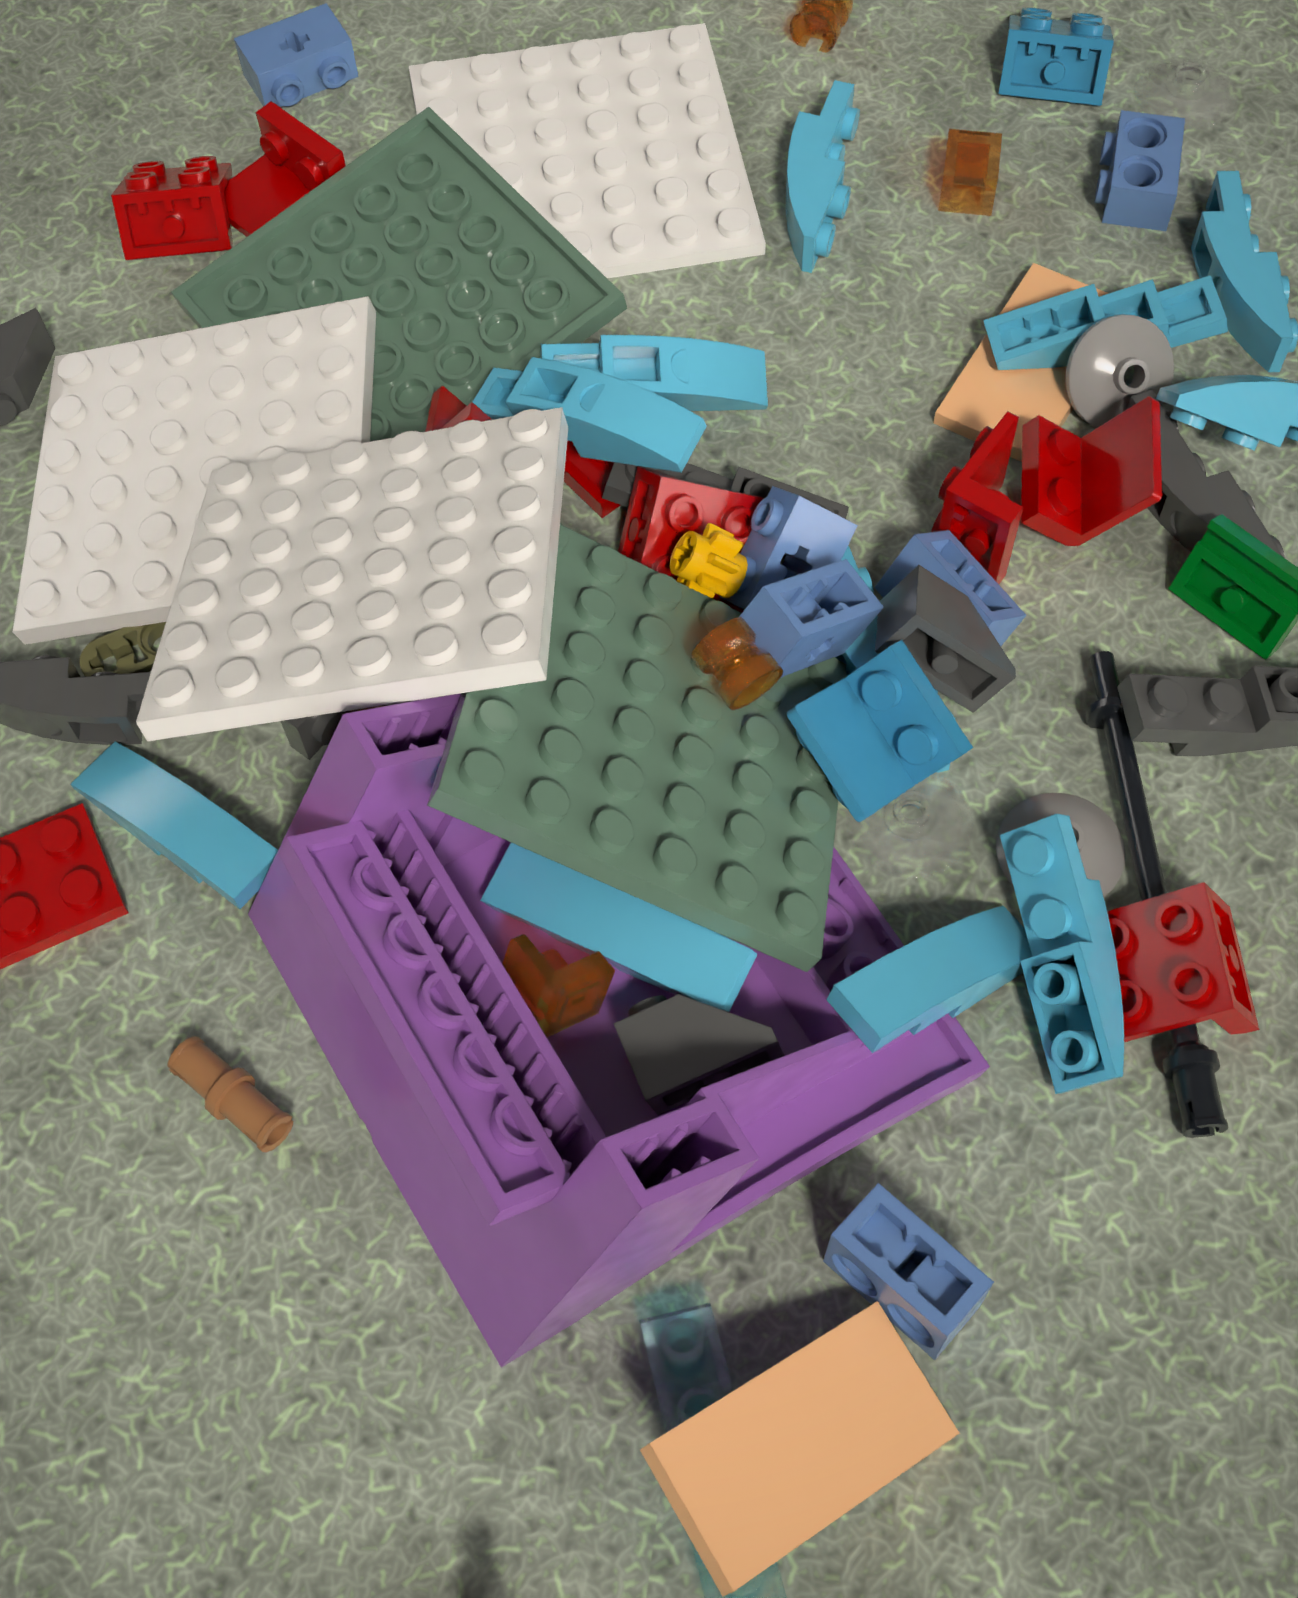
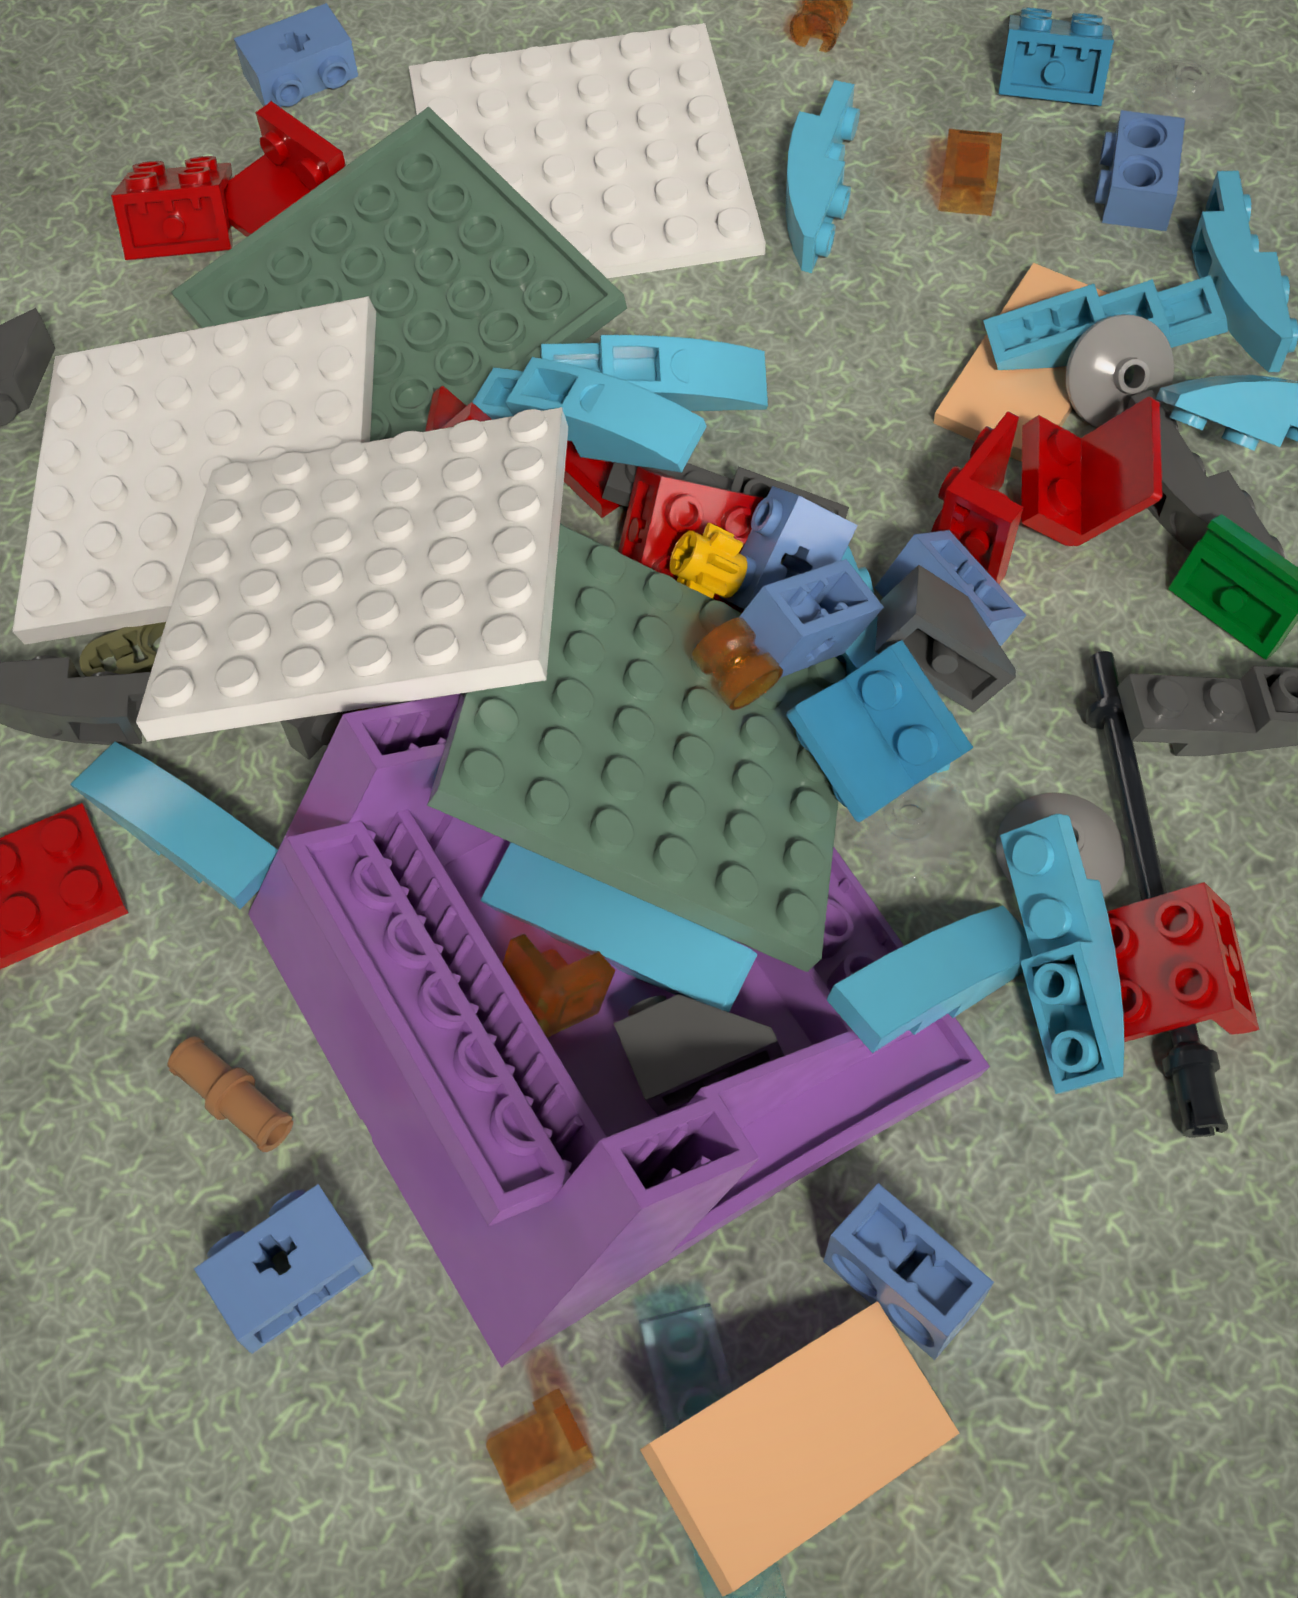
(243, 1276): none -> medium blue brick
(540, 1452): none -> clear orange panel

